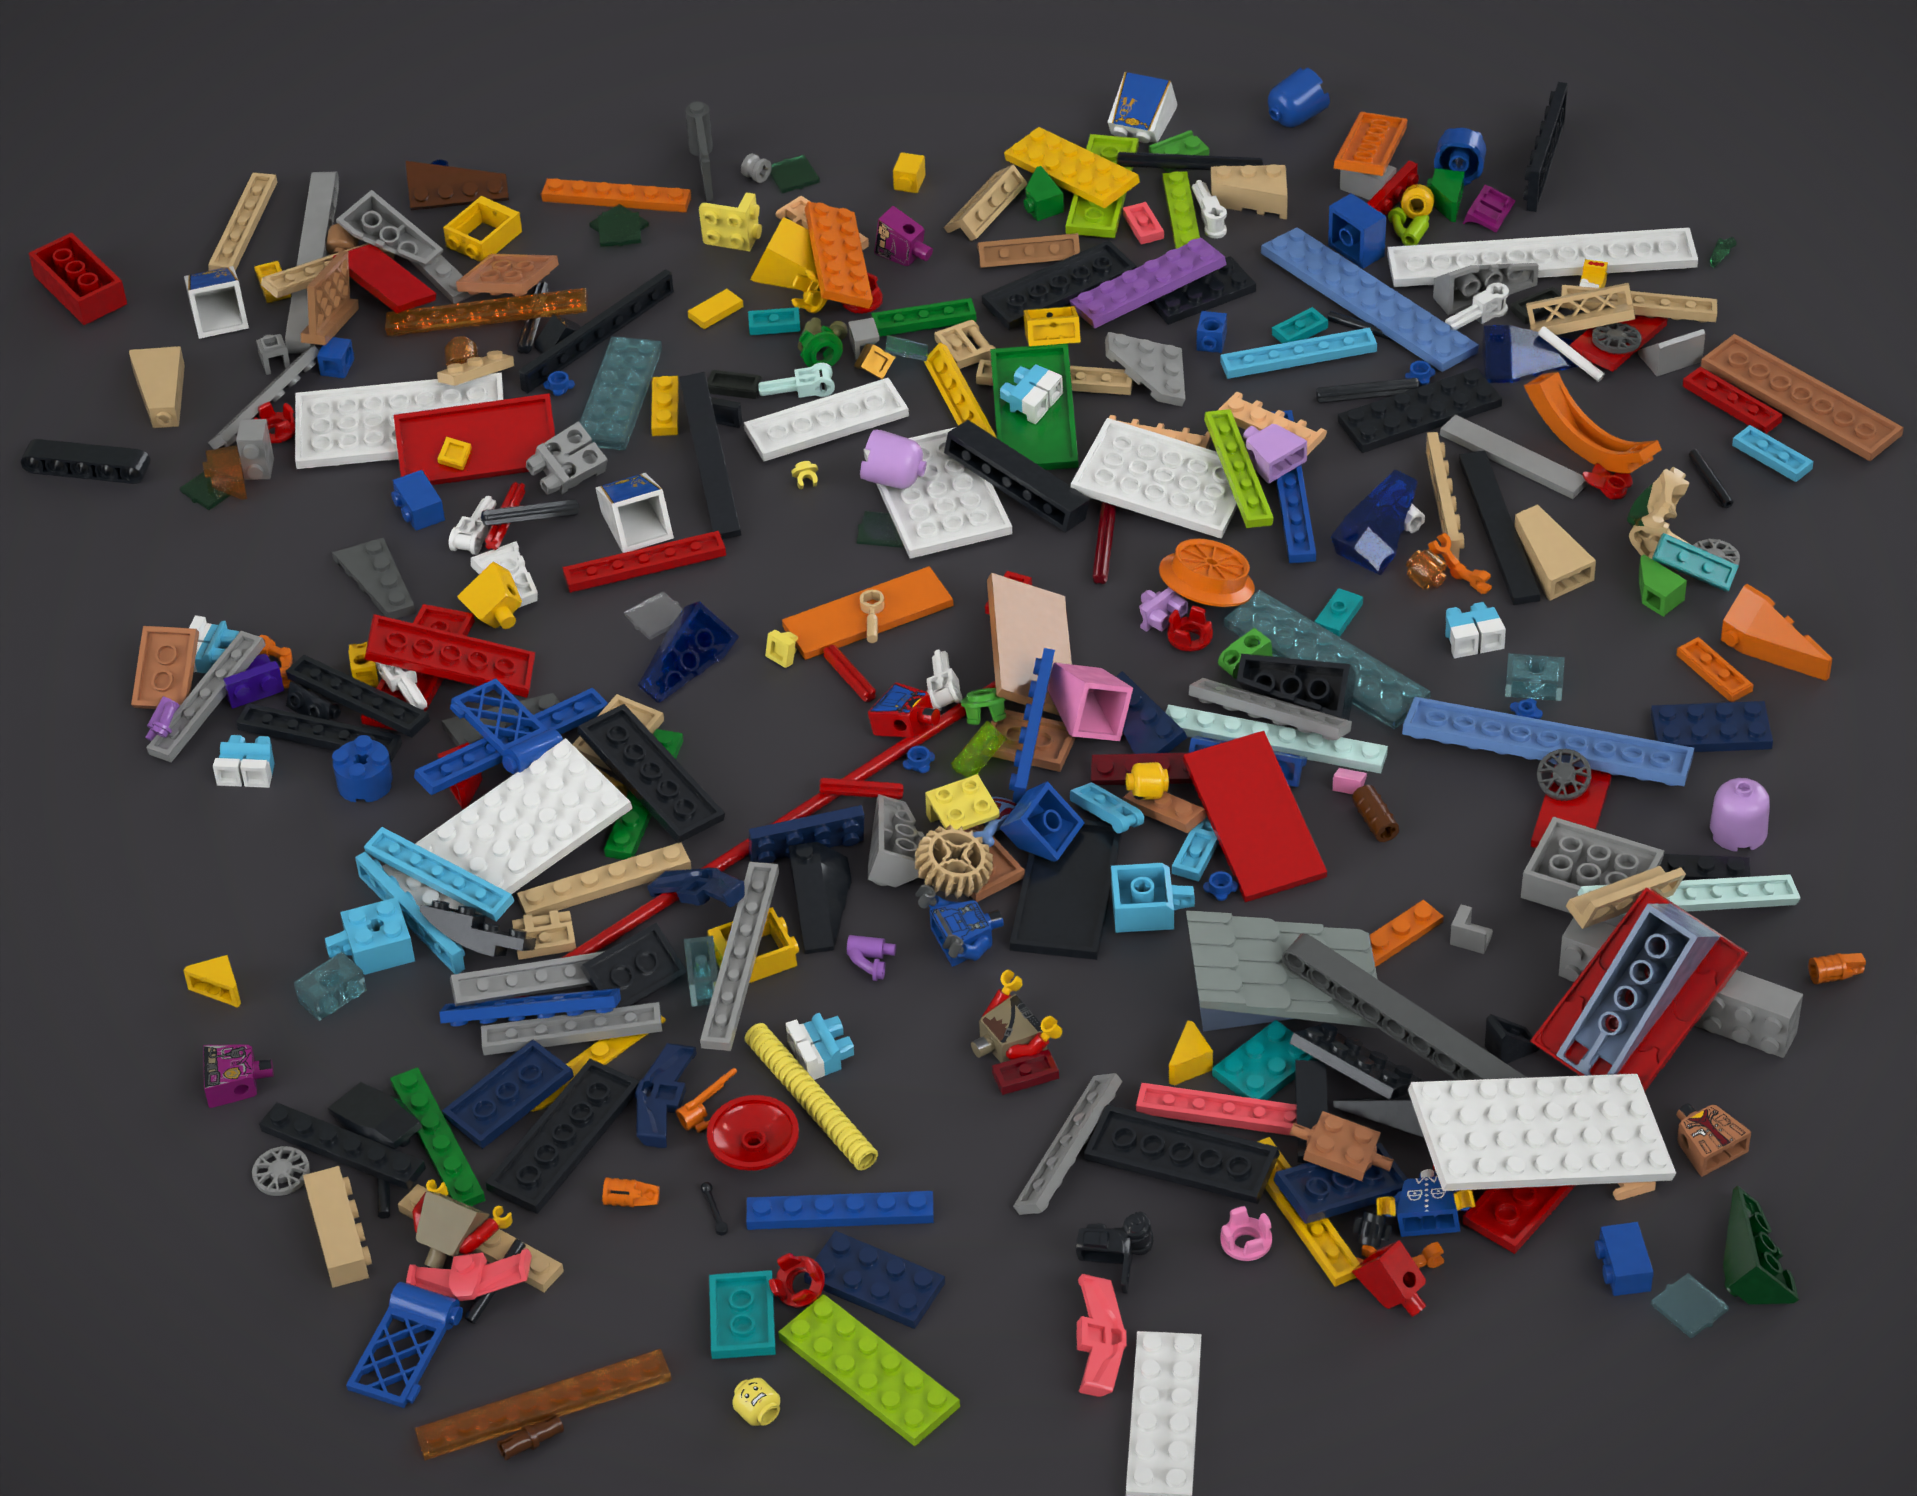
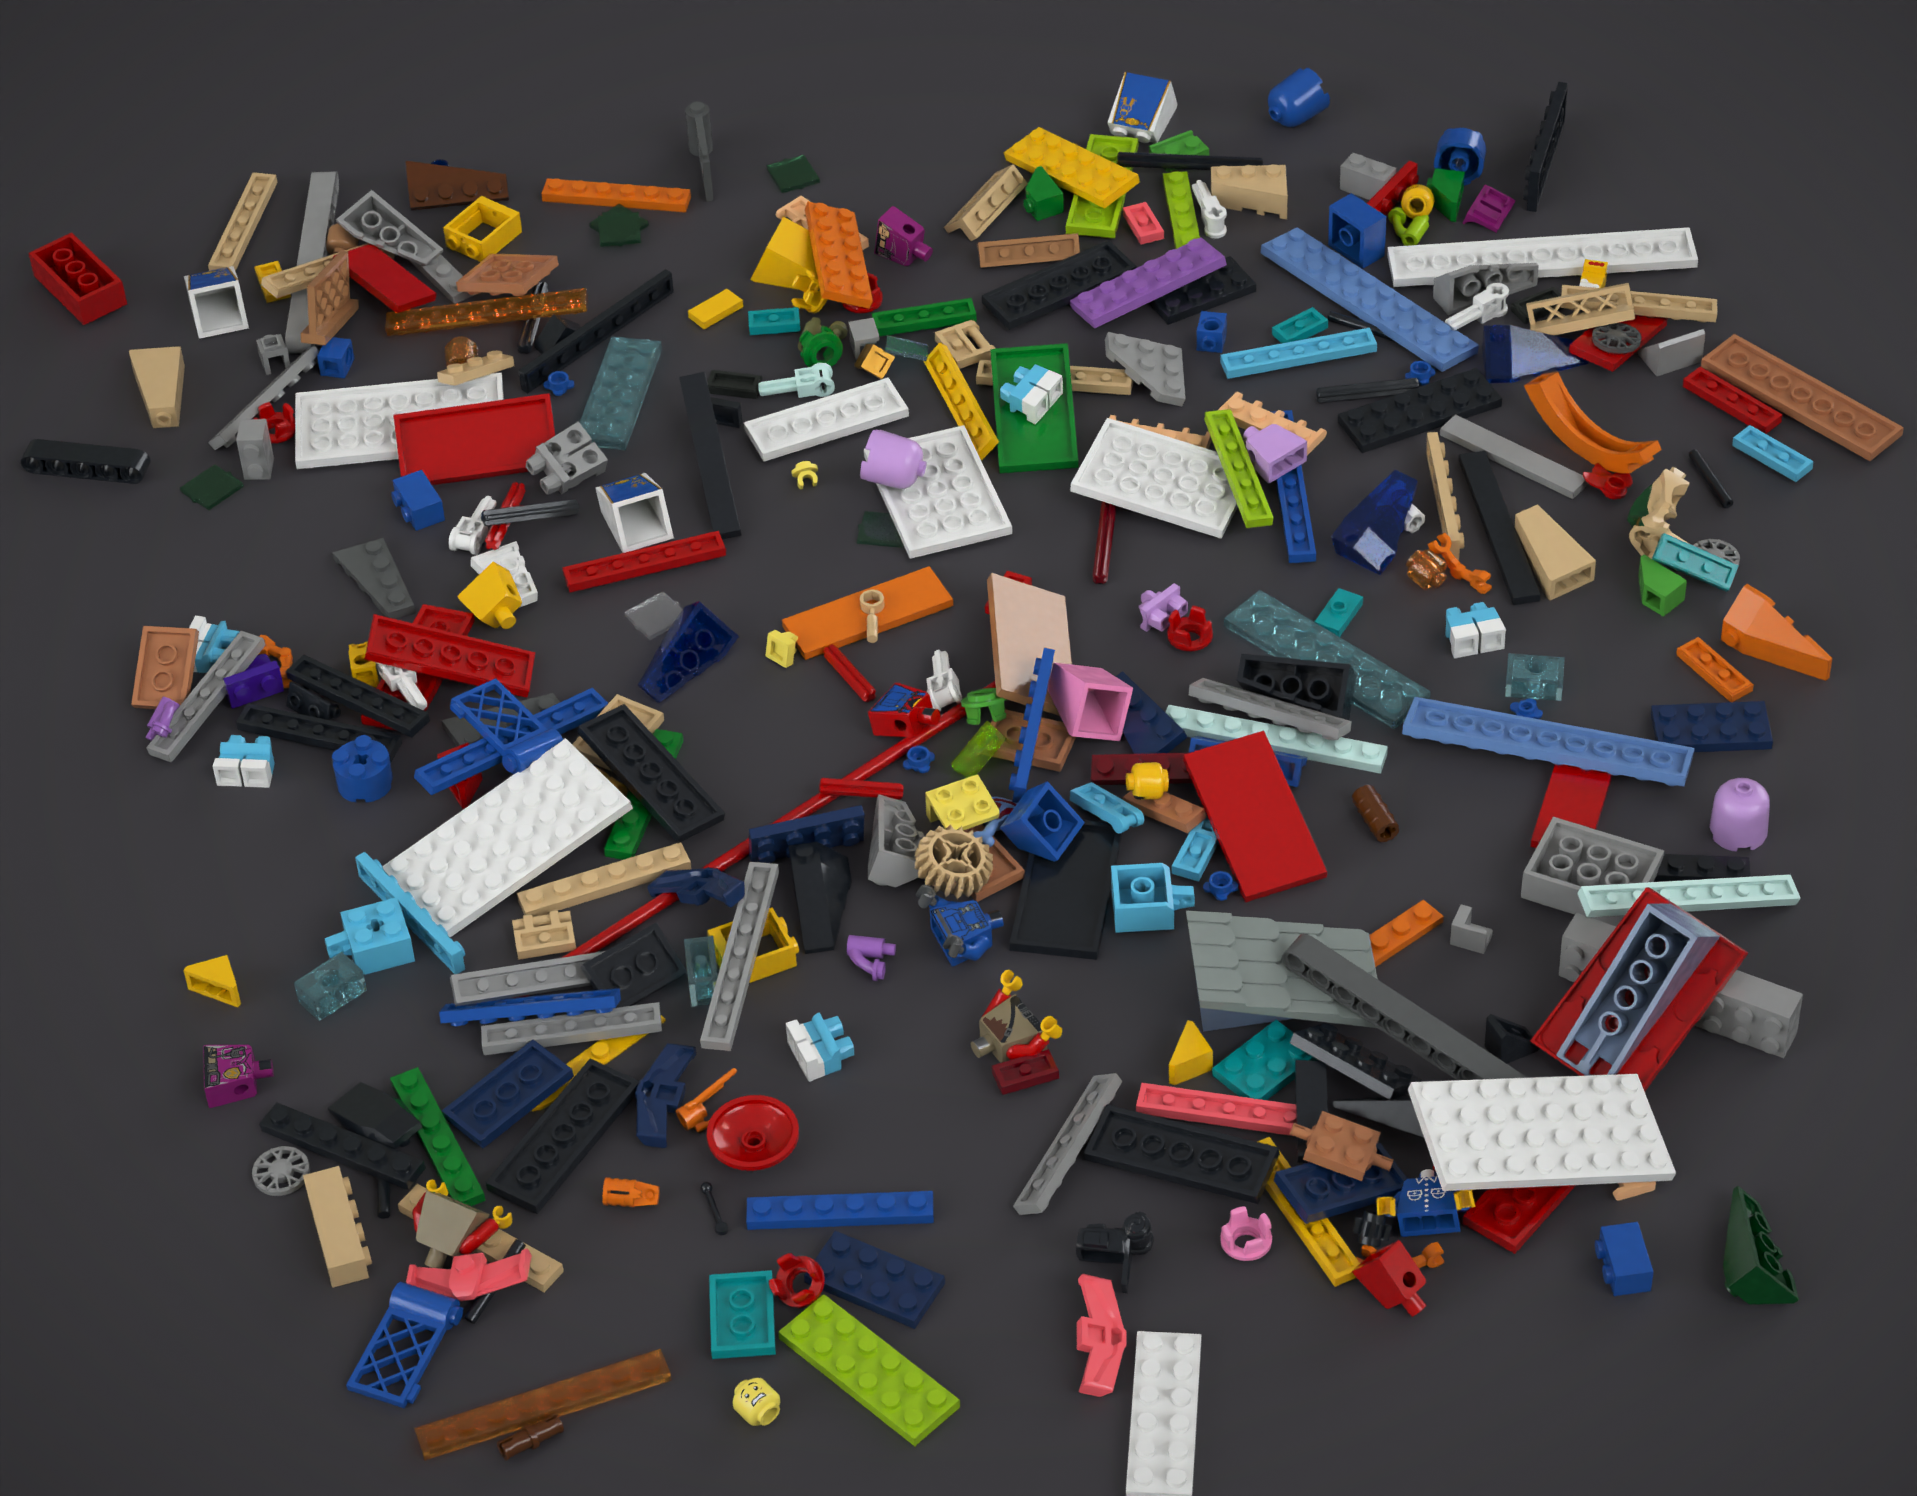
(225, 471): clear orange slope -> none
(439, 874): medium azure plate -> none
(454, 453): yellow tile -> none
(471, 932): slope -> none
(665, 405): yellow plate -> none
(731, 225): light yellow bracket -> none
(756, 168): light grey wheel -> none
(811, 1096): light yellow piece -> none
(909, 172): yellow brick -> none
(1016, 476): black brick -> none
(1058, 329): yellow window -> none
(1208, 573): orange piece -> none
(1247, 644): bright green leg -> none
(1348, 780): bright pink slope -> none
(1371, 143): orange tile -> none
(1564, 774): dark grey wheel -> none
(1571, 354): white bar -> none
(1620, 896): tan fence -> none
(1689, 1305): clear light blue piece -> none
(1711, 1137): nougat torso -> none
(1721, 250): clear green bar -> none
(1835, 967): orange hinge -> none

